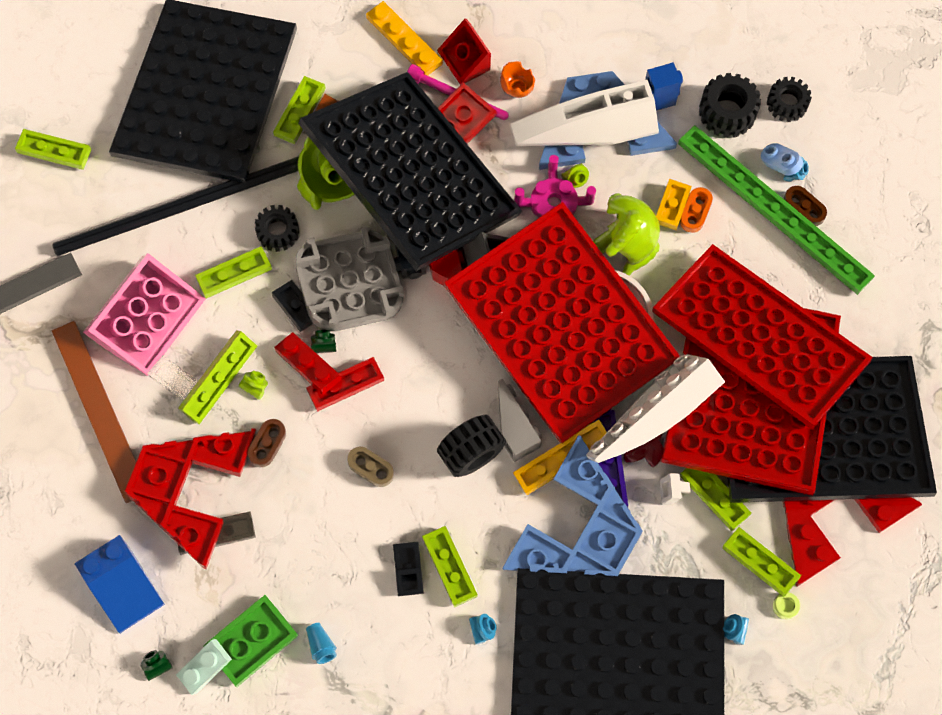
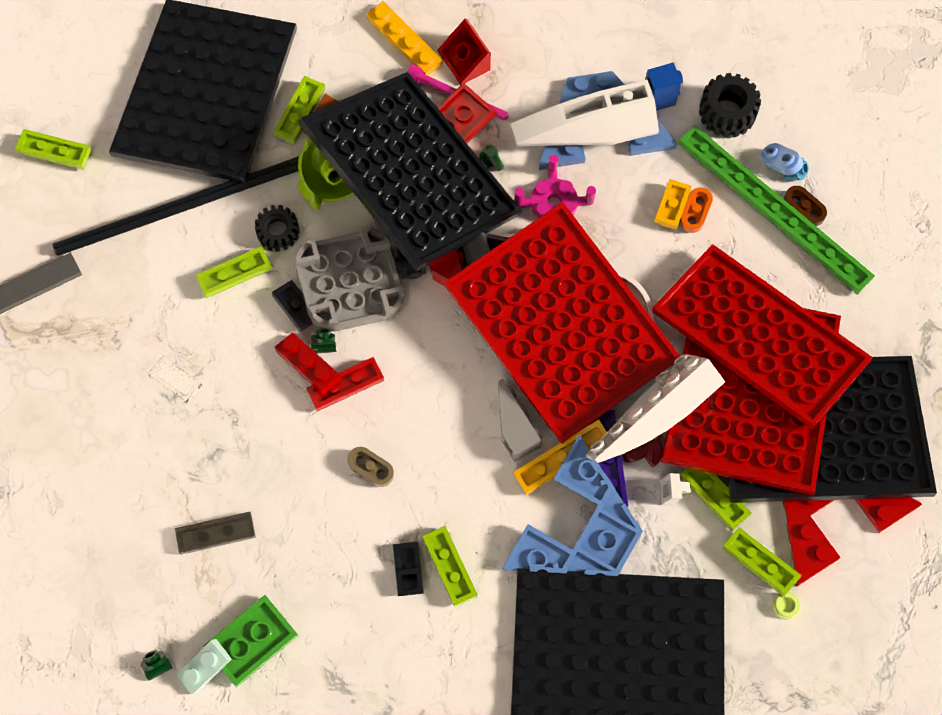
(96, 404): dark orange tile -> none
(119, 584): blue slope -> none
(144, 314): bright pink slope -> none
(162, 474): red wing -> none
(217, 377): lime plate -> none
(254, 384): lime plate -> none
(266, 443): reddish brown plate -> none
(320, 644): dark azure cone -> none
(471, 445): black tyre -> none
(483, 628): dark azure plate -> none
(490, 157): none -> dark green plate
(517, 80): orange hair -> none
(576, 175): lime plate -> none
(632, 234): lime piece -> none
(736, 628): dark azure plate -> none
(789, 87): black tyre -> none

